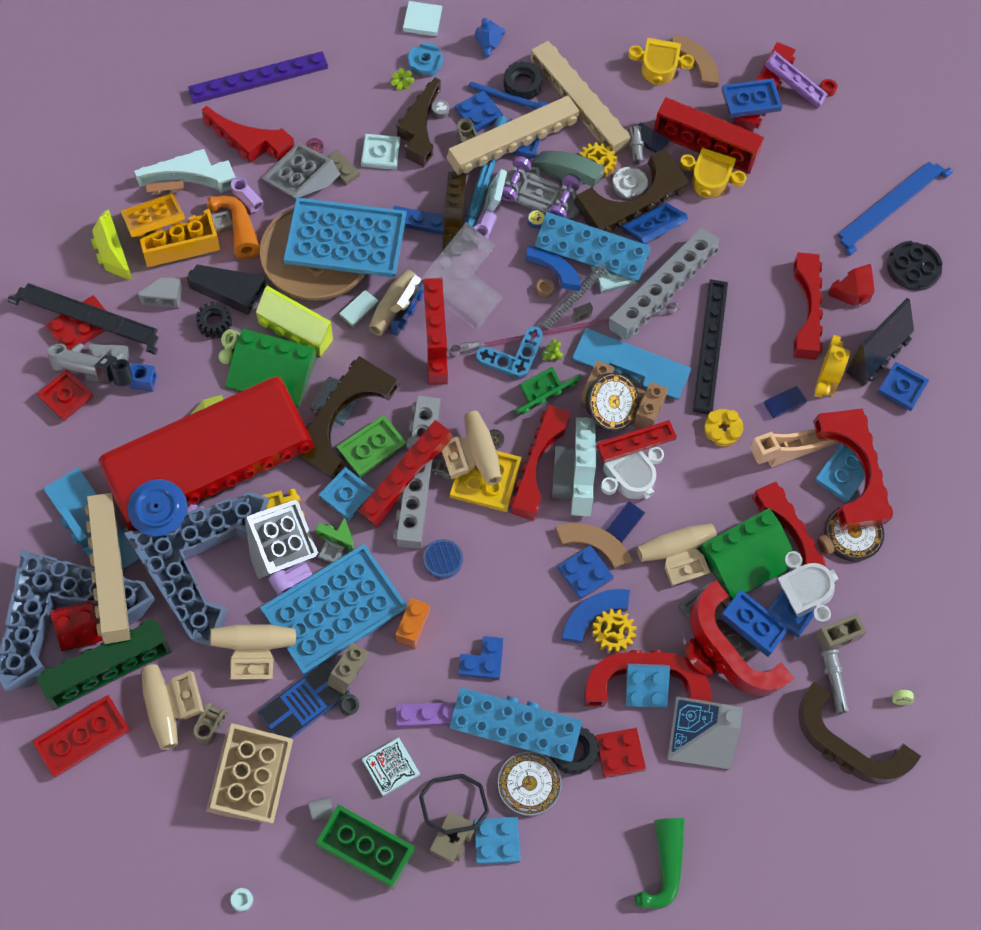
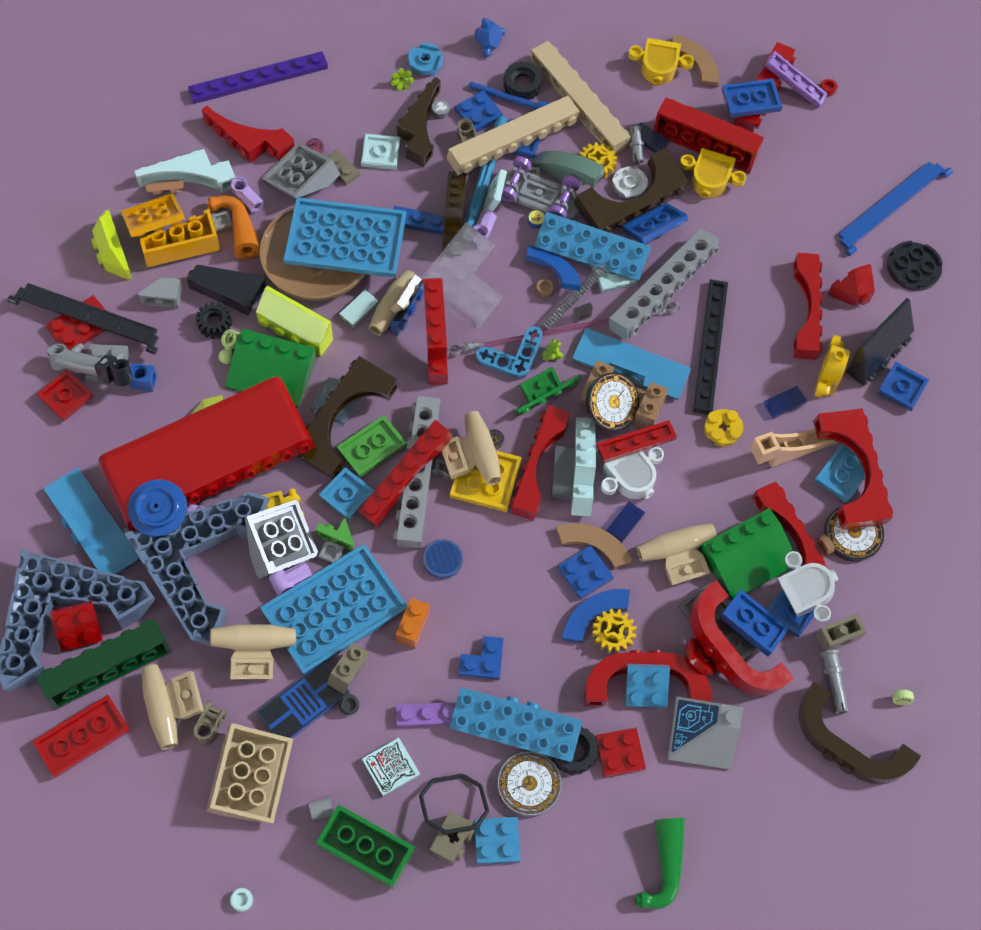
(108, 569): tan brick -> none
(422, 18): light aqua tile -> none

